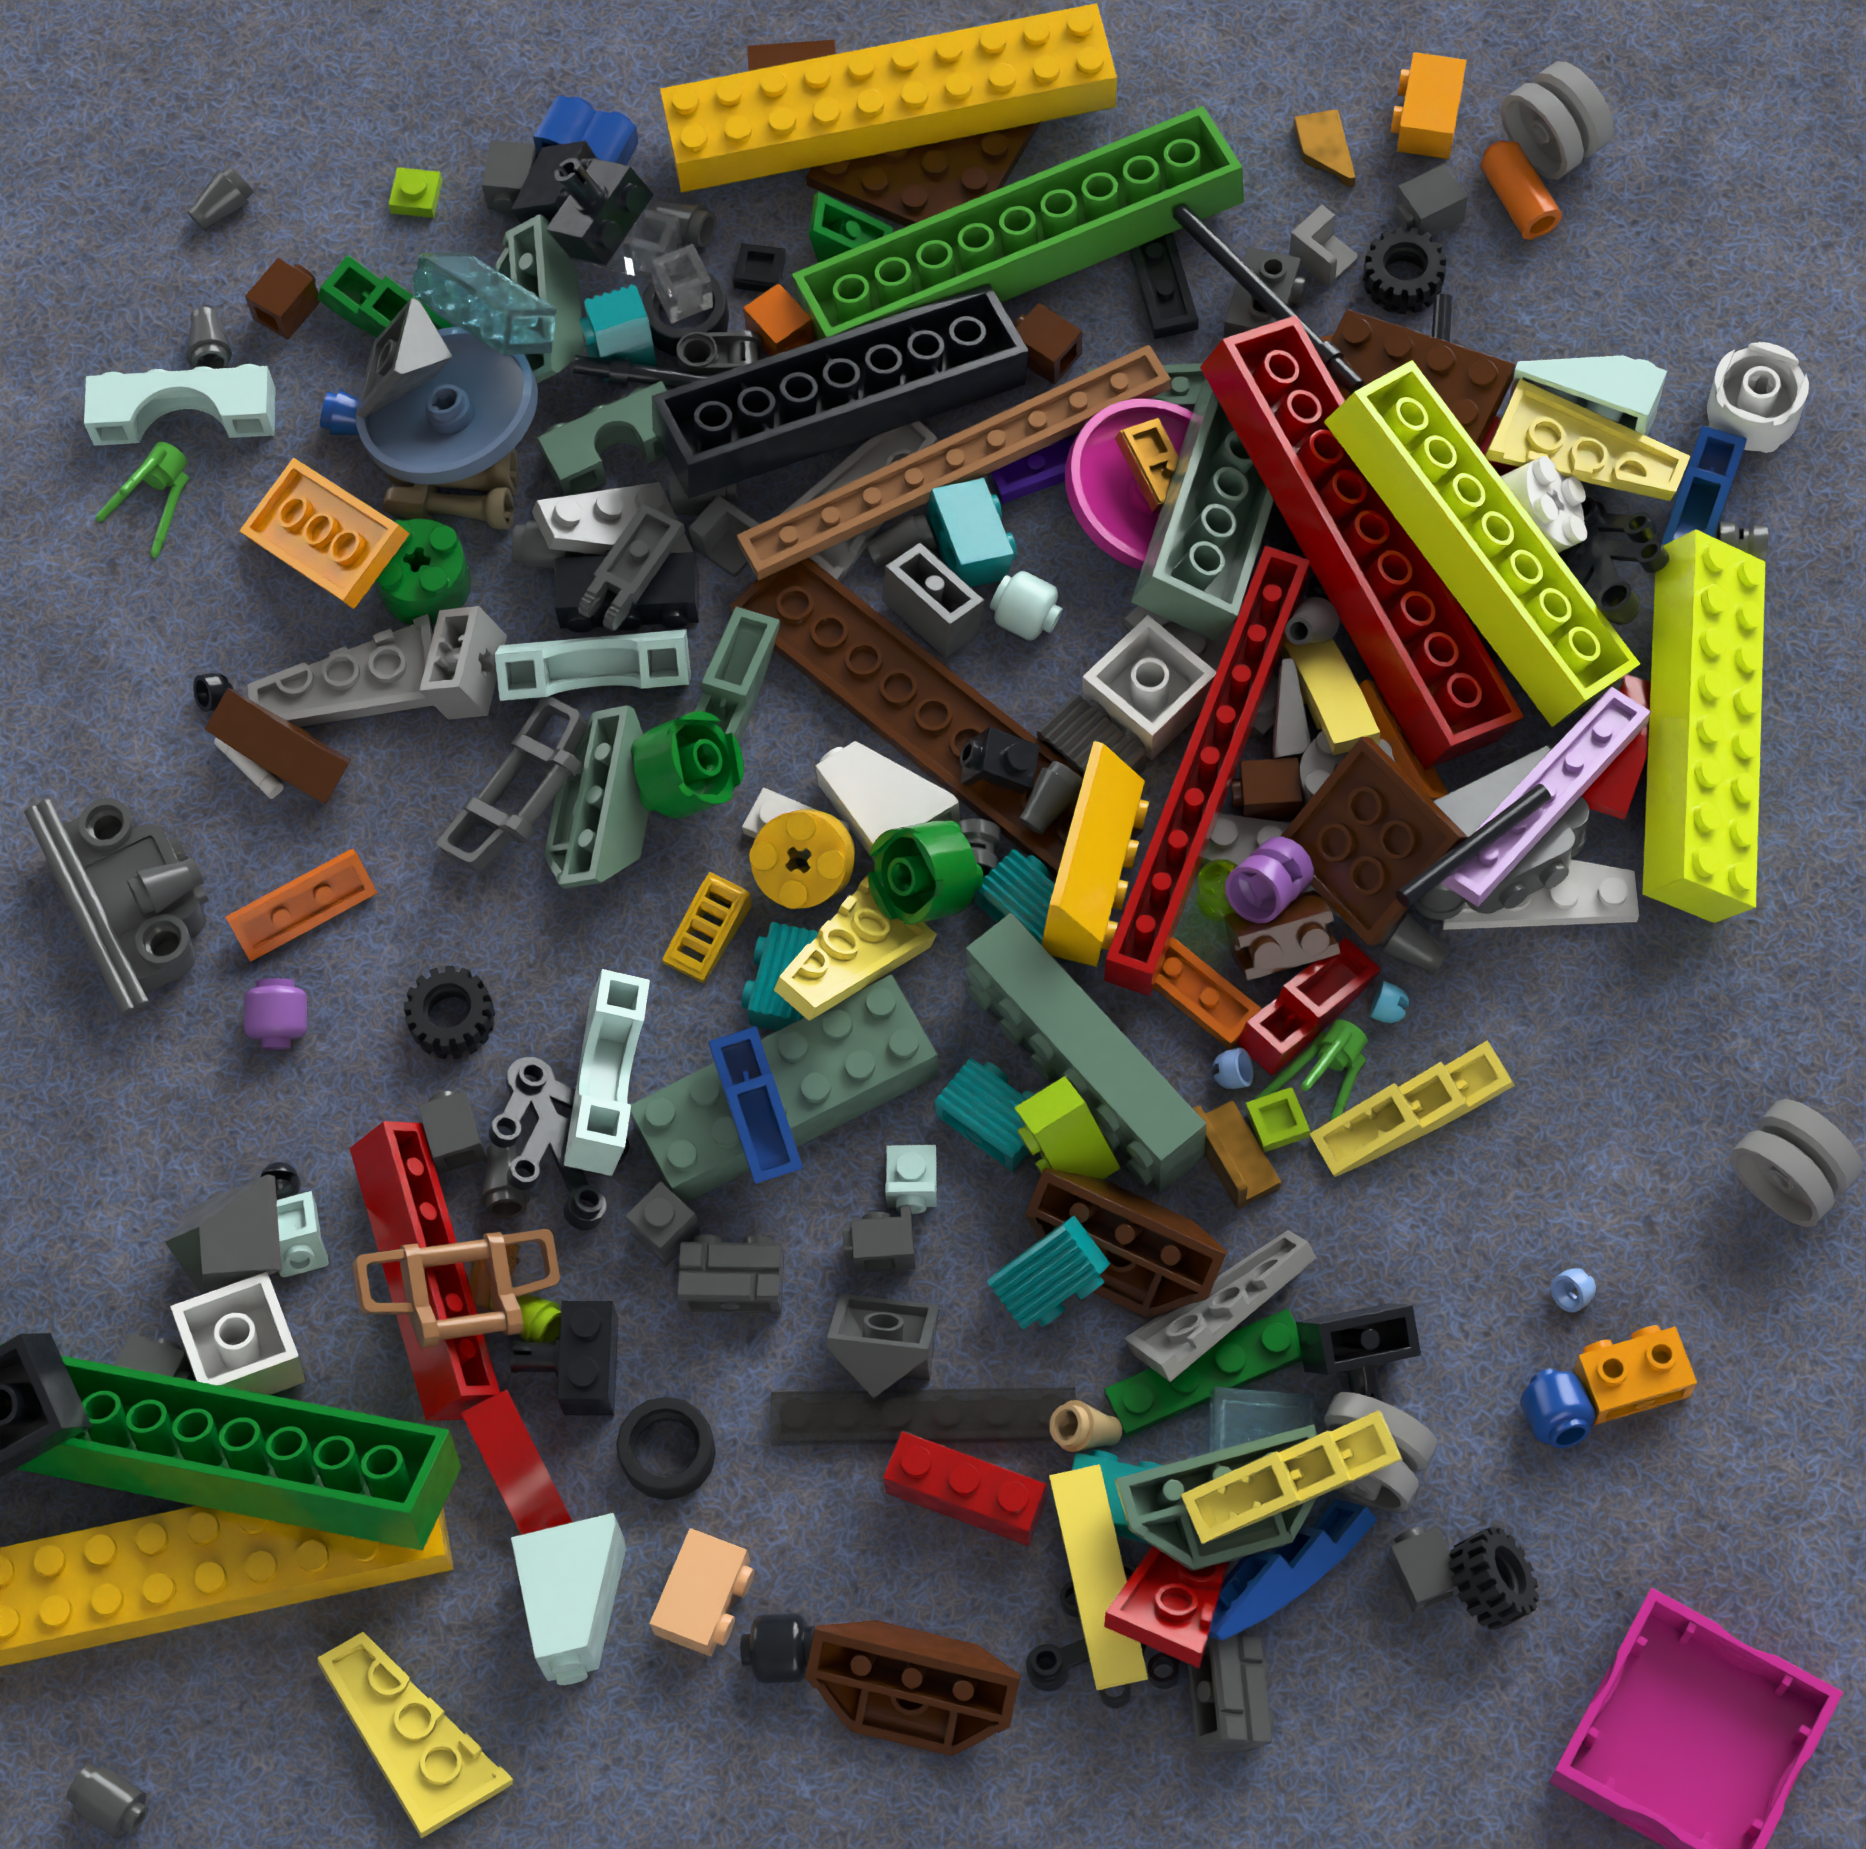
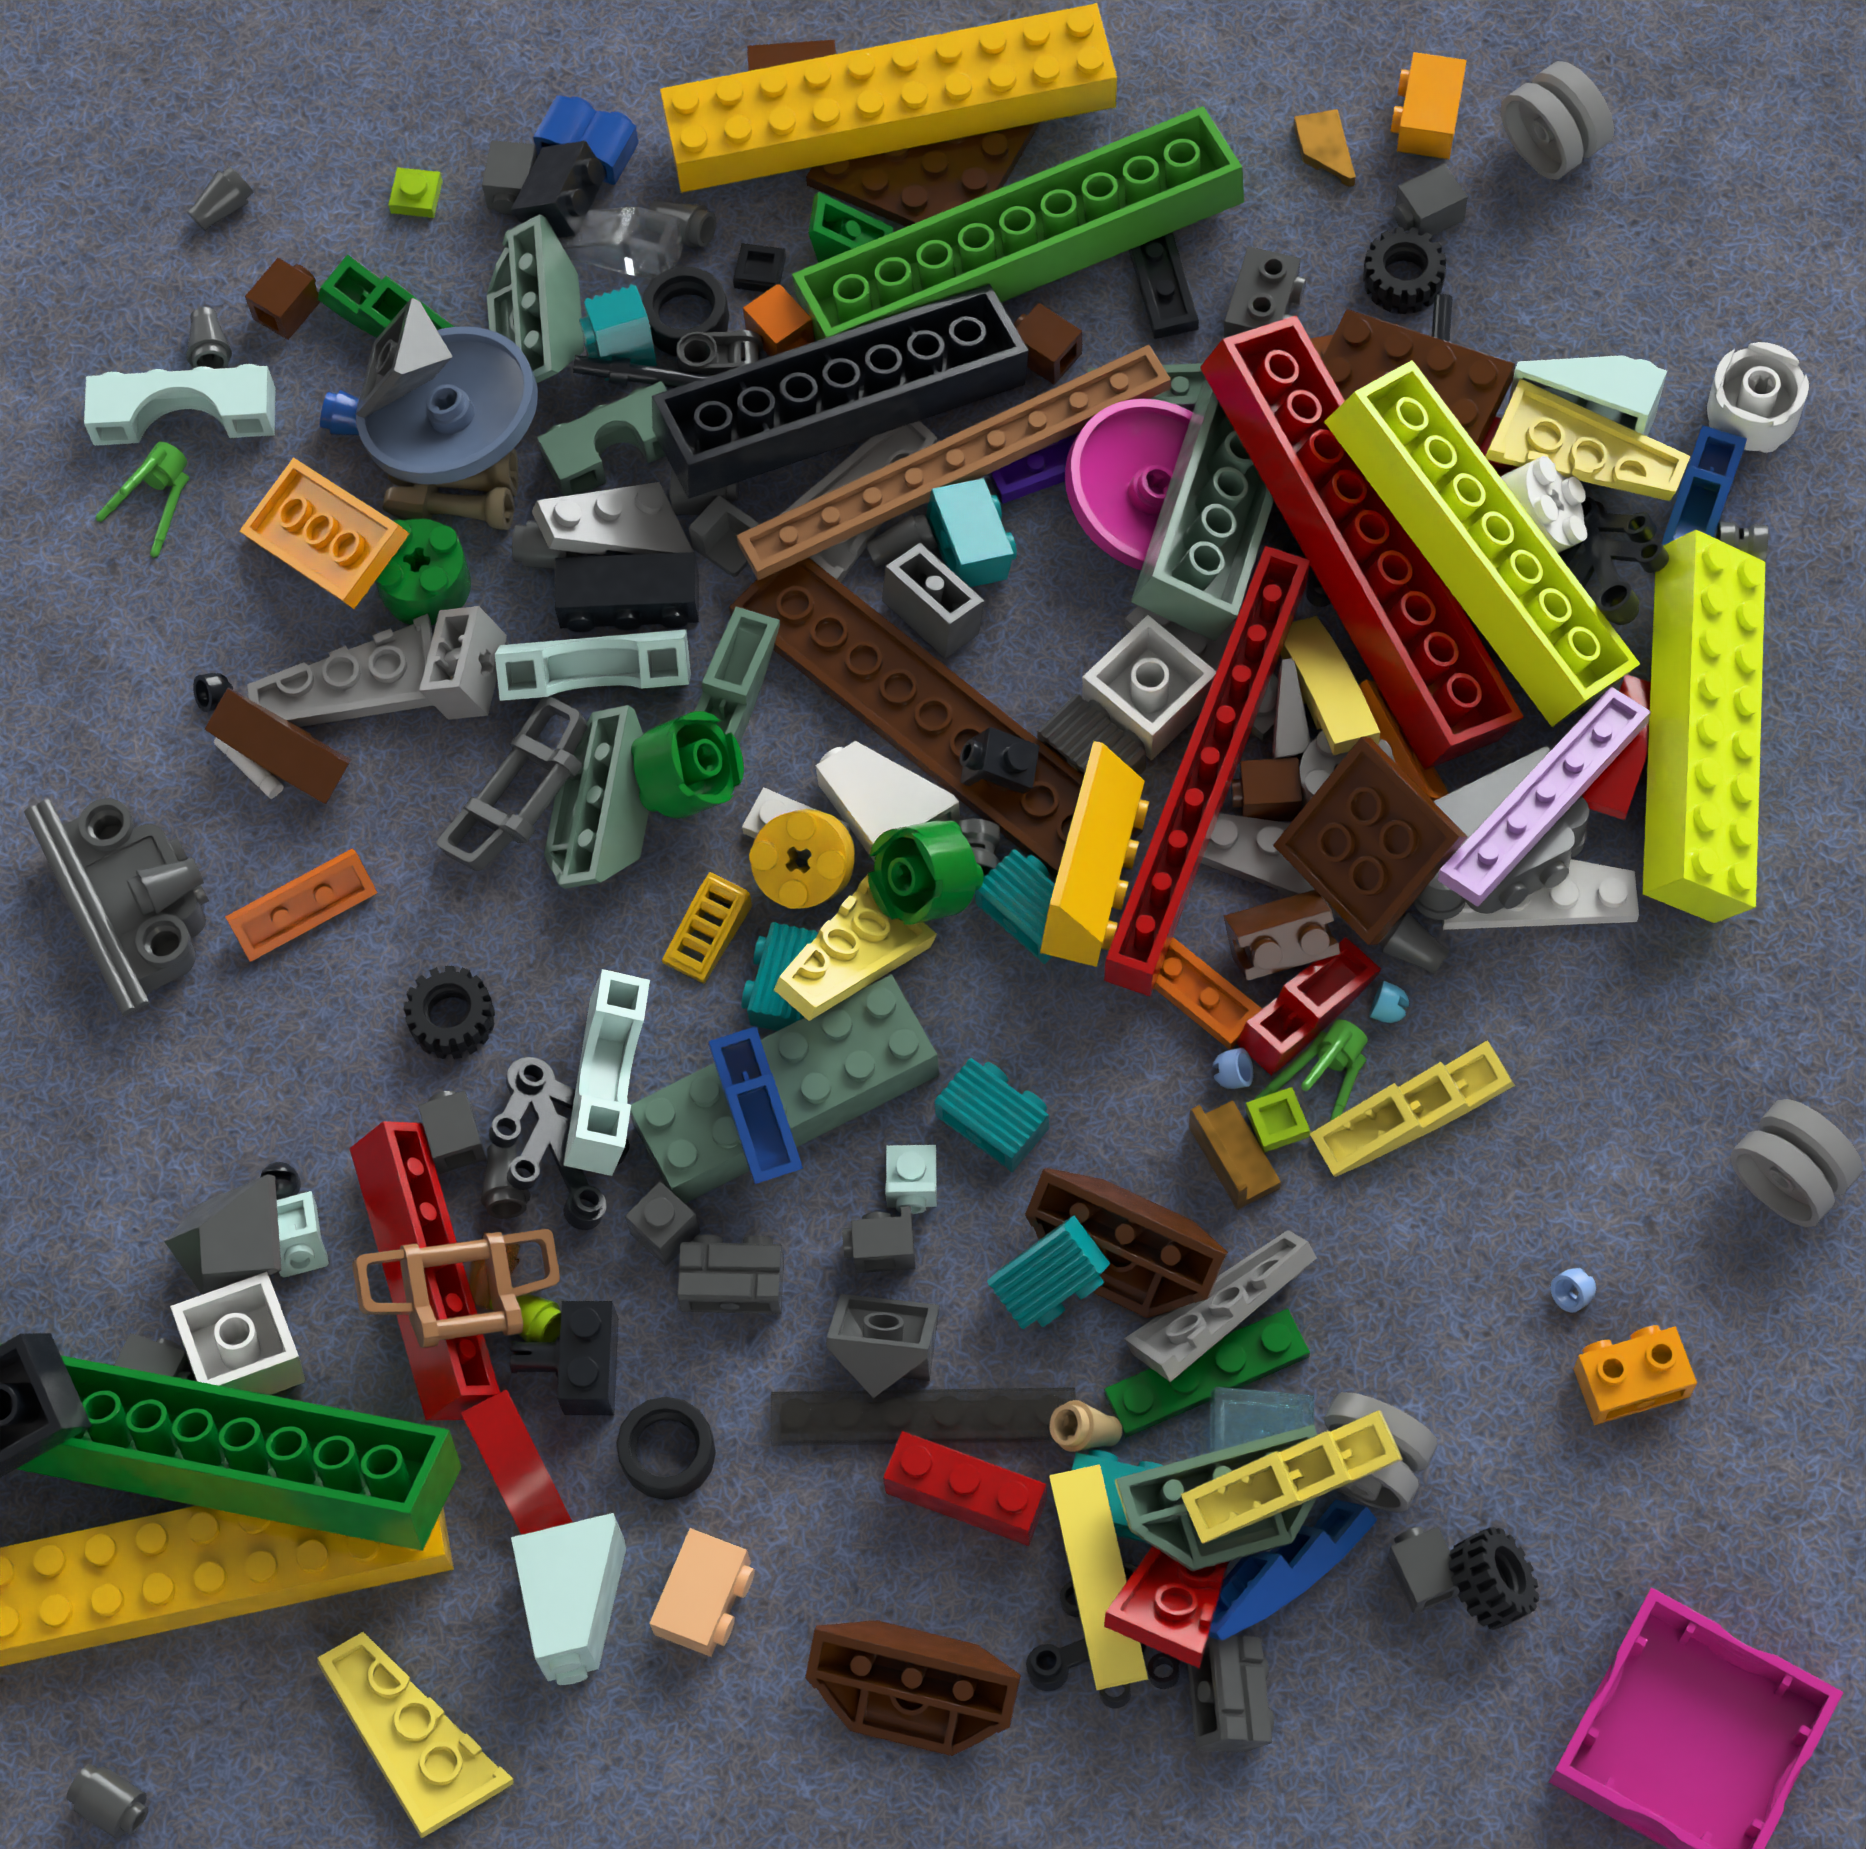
(275, 1013): medium lavender head -> none
(485, 303): clear light blue brick -> none
(599, 208): black brick -> none
(632, 564): dark grey hinge -> none
(682, 283): clear brick -> none
(777, 1647): black head -> none
(1026, 605): light aqua head -> none
(1052, 795): dark grey cone -> none
(1064, 1132): lime brick -> none
(1078, 1041): sand green brick -> none
(1149, 458): pearl gold tile -> none
(1212, 881): clear neon green wheel -> none
(1264, 295): black bar -> none
(1269, 880): medium lavender wheel -> none
(1312, 622): dark grey cone -> none
(1319, 249): light grey panel -> none
(1359, 1343): black brick -> none
(1473, 845): black bar -> none
(1520, 189): orange brick -> none
(1558, 1408): blue head -> none

